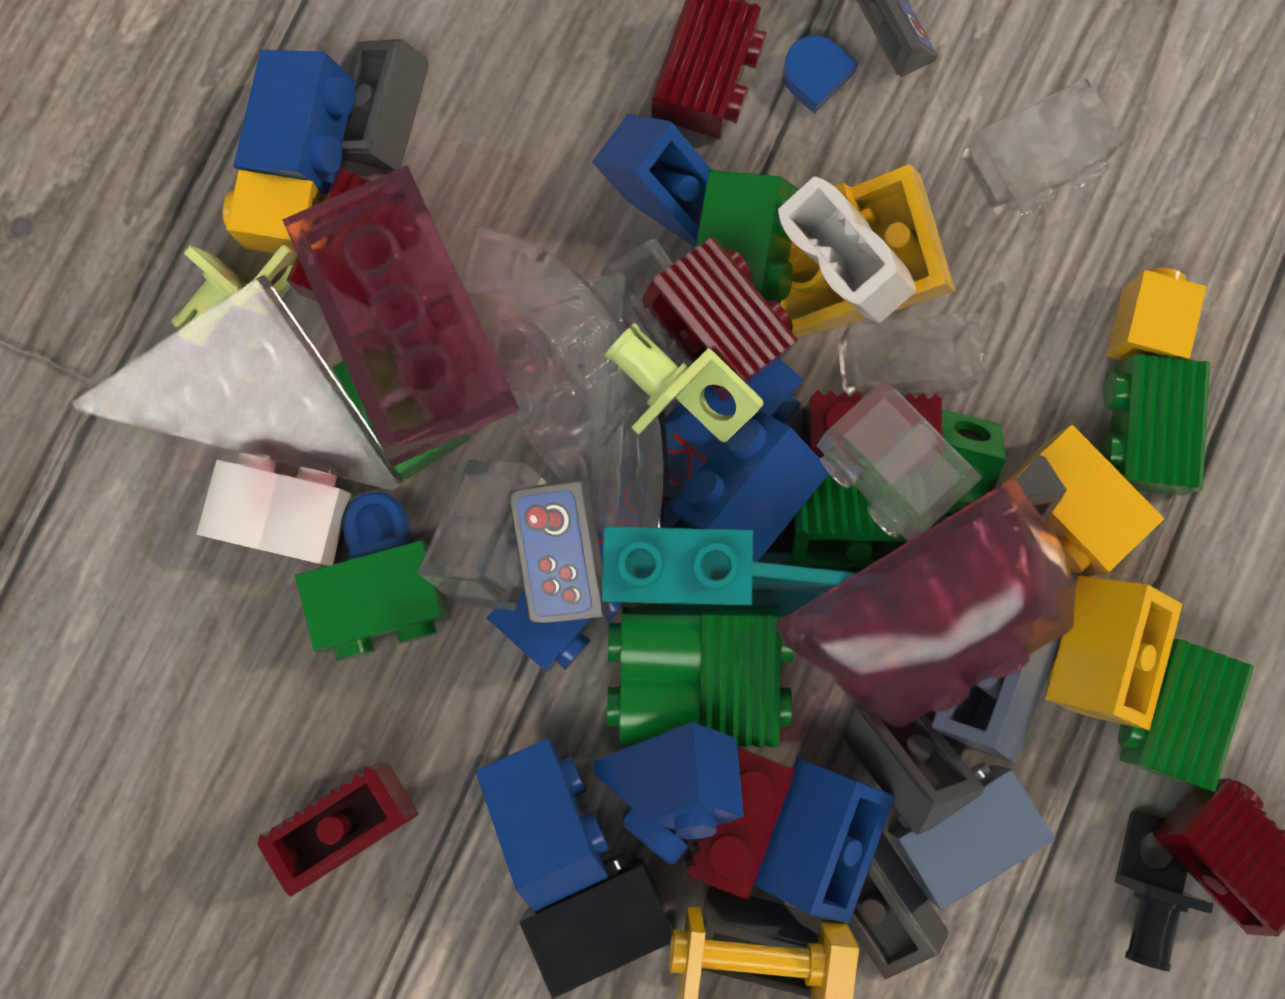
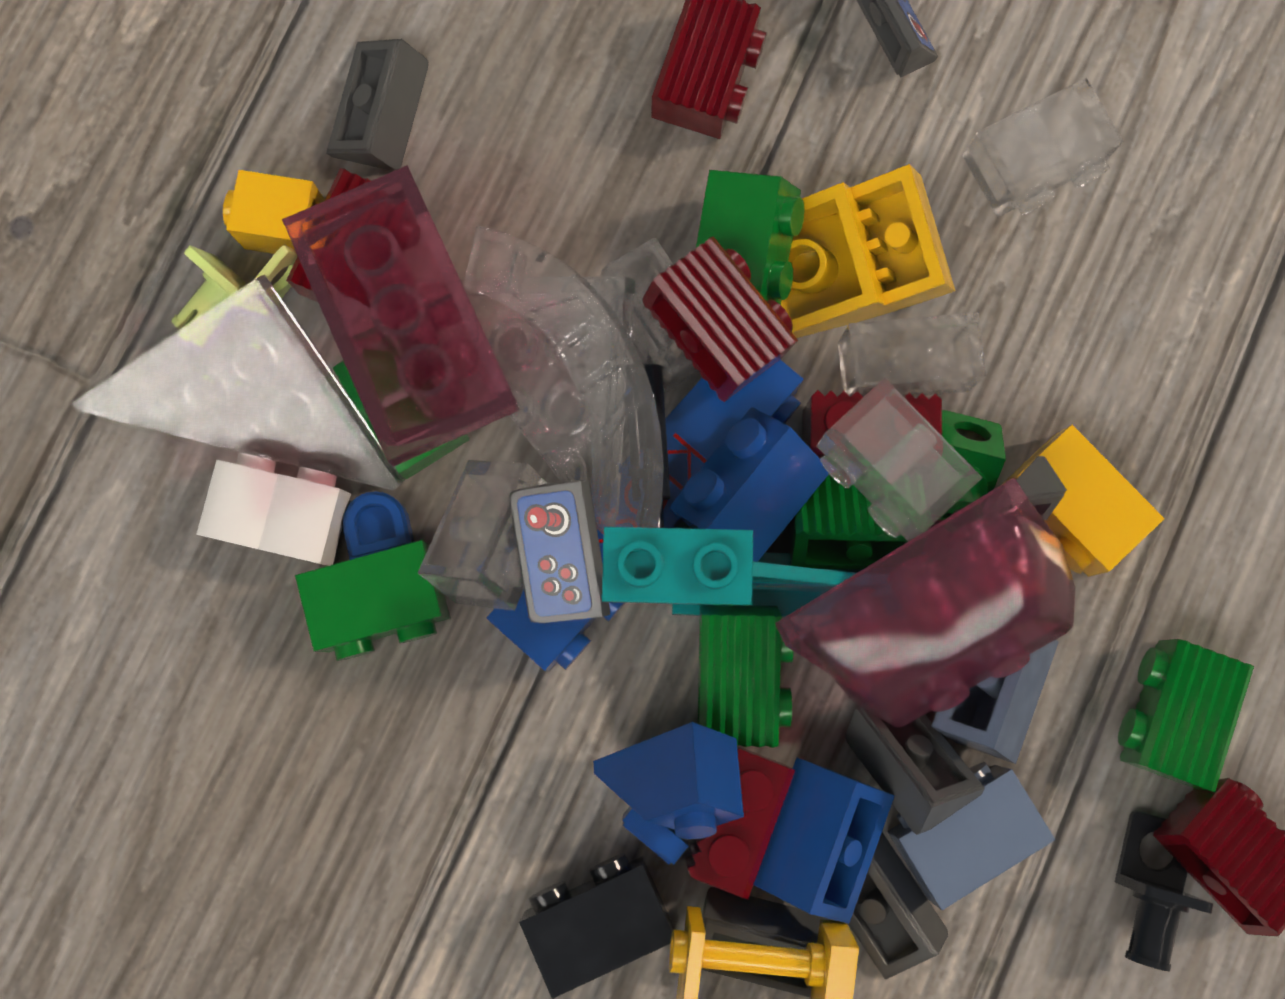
(296, 117): blue brick -> none
(336, 827): dark red brick -> none
(542, 825): blue brick -> none
(657, 173): blue slope -> none
(658, 671): green brick -> none
(666, 381): yellowish green bracket -> none
(816, 70): blue tile -> none
(846, 249): white brick -> none
(1115, 651): yellow brick -> none
(1157, 316): yellow brick -> none
(1158, 423): green brick -> none

